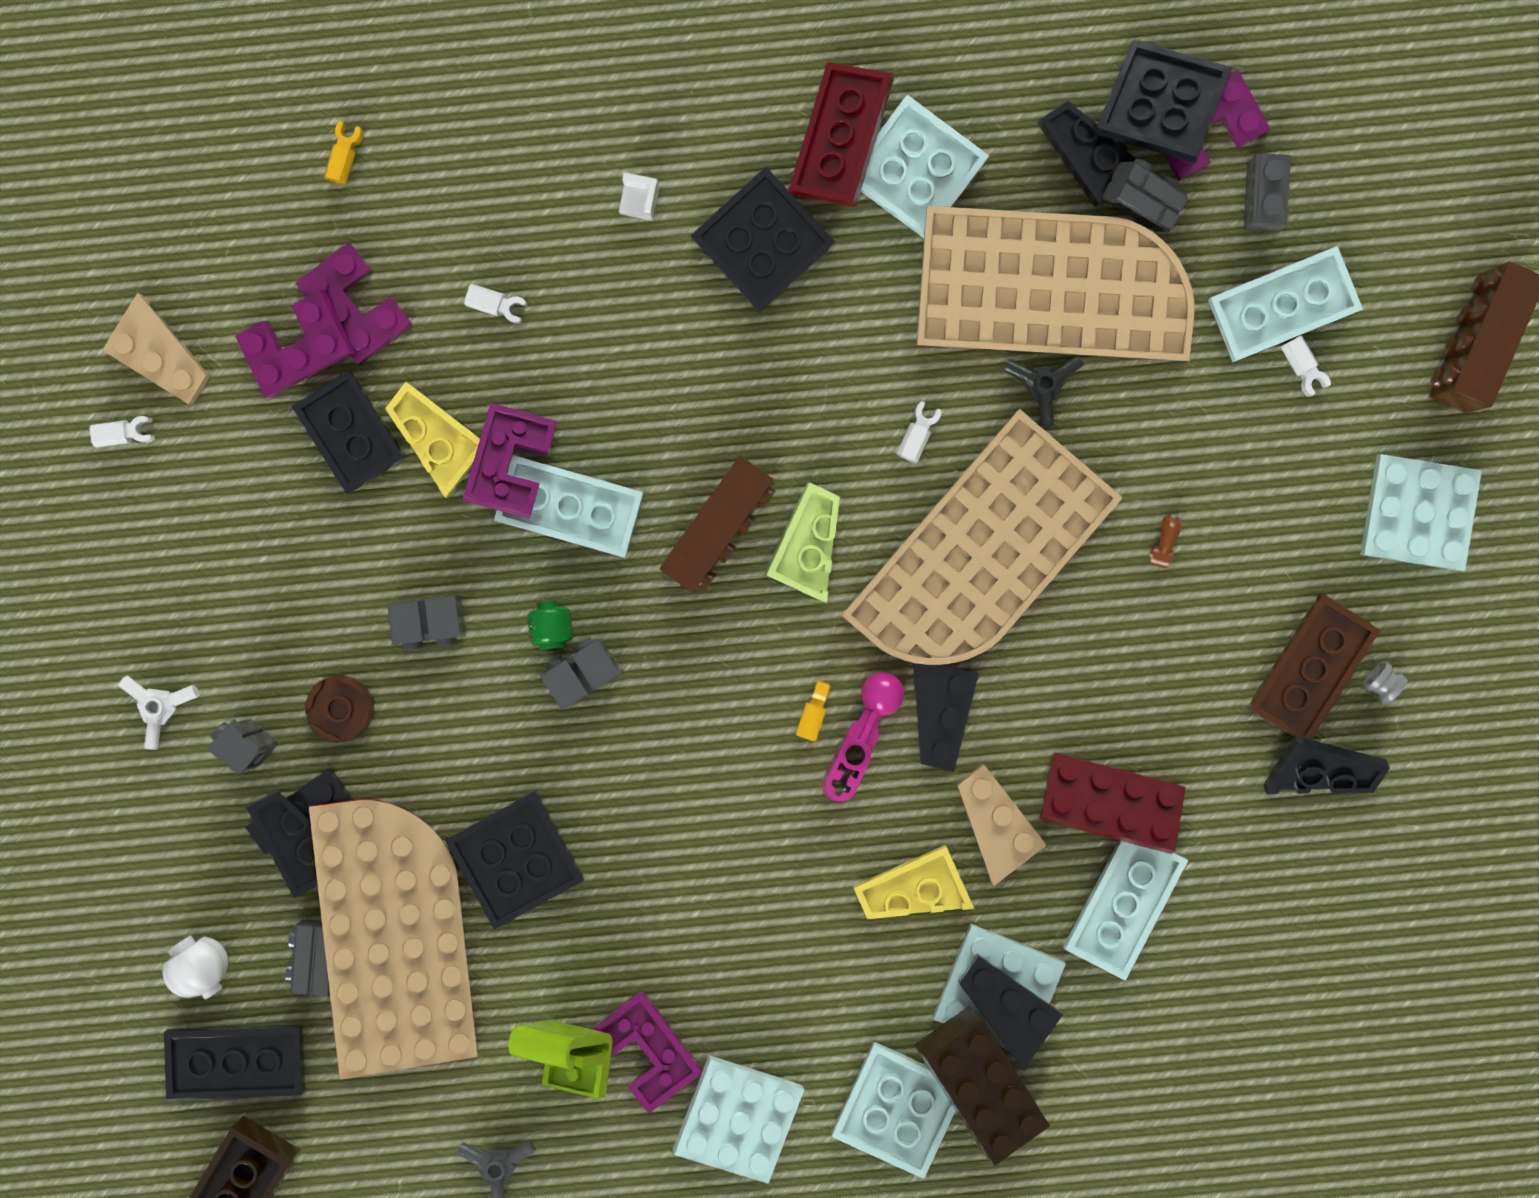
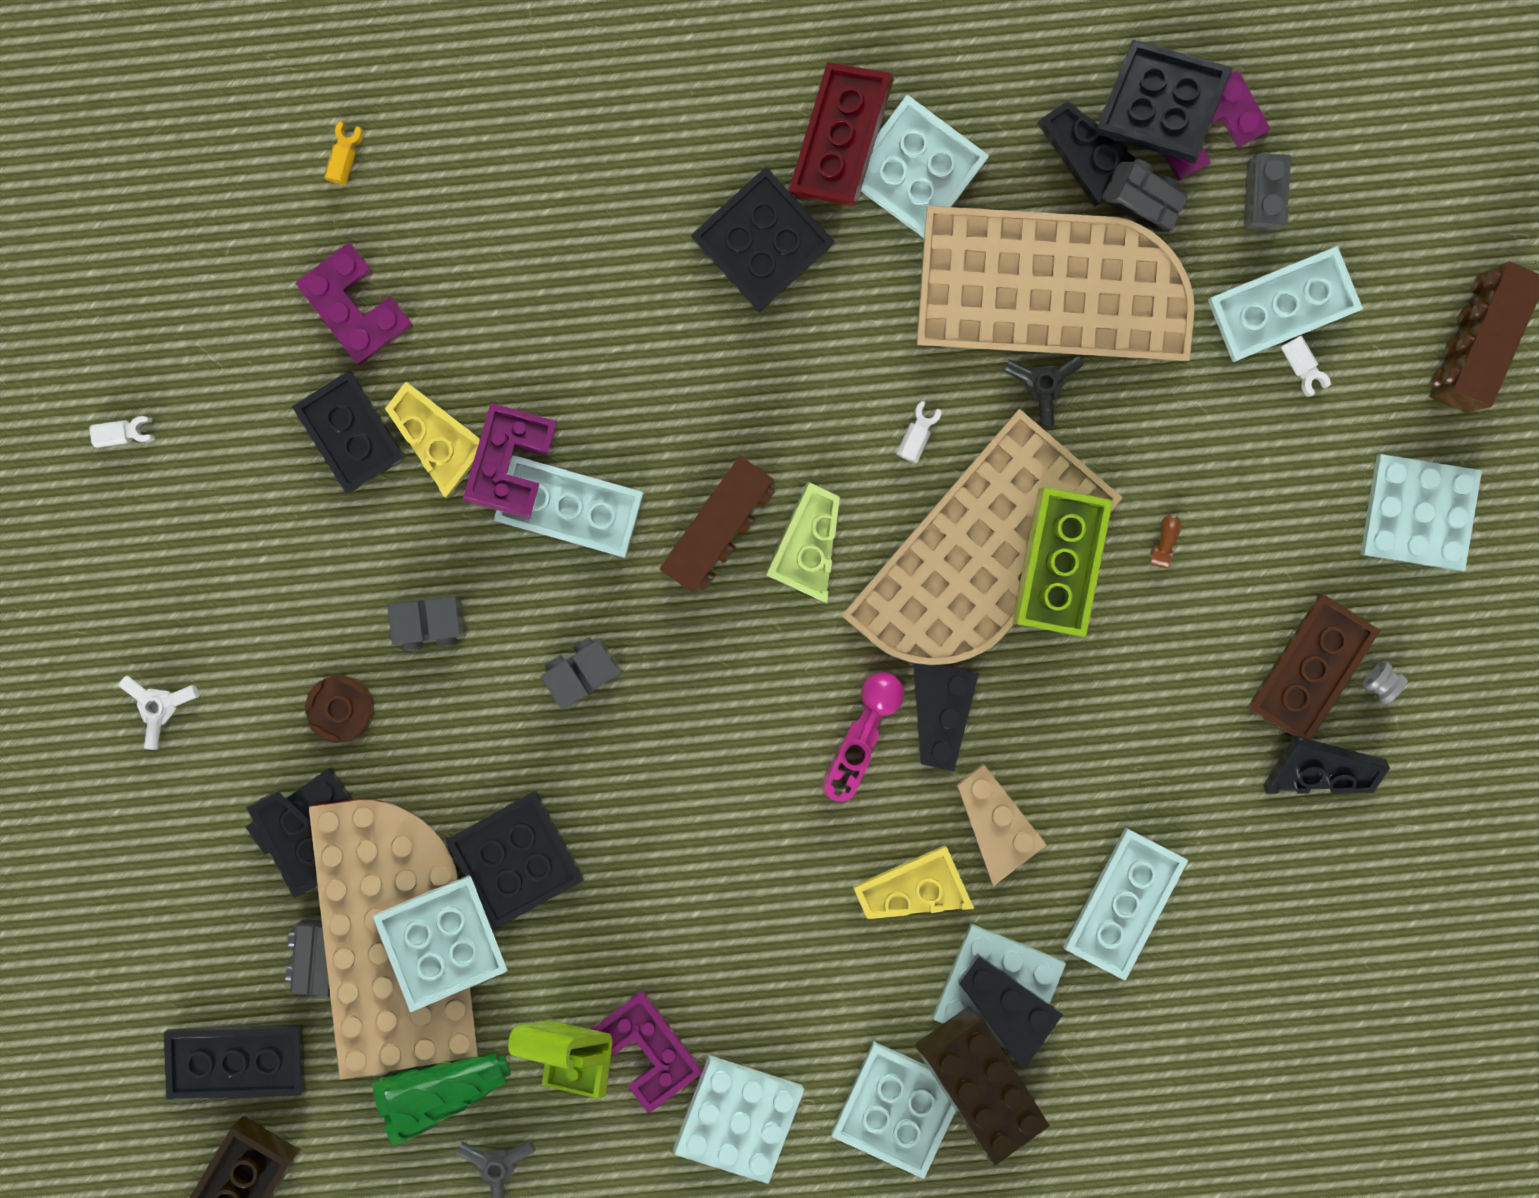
(153, 351): tan wing -> none
(195, 967): white plant -> none
(242, 745): dark grey brick -> none
(282, 368): magenta plate -> none
(423, 1097): none -> green cone
(439, 943): none -> light aqua plate
(493, 302): white bar -> none
(550, 626): green head -> none
(639, 196): white panel -> none
(813, 713): yellow bar -> none
(1062, 561): none -> lime brick
(1113, 803): dark red plate -> none

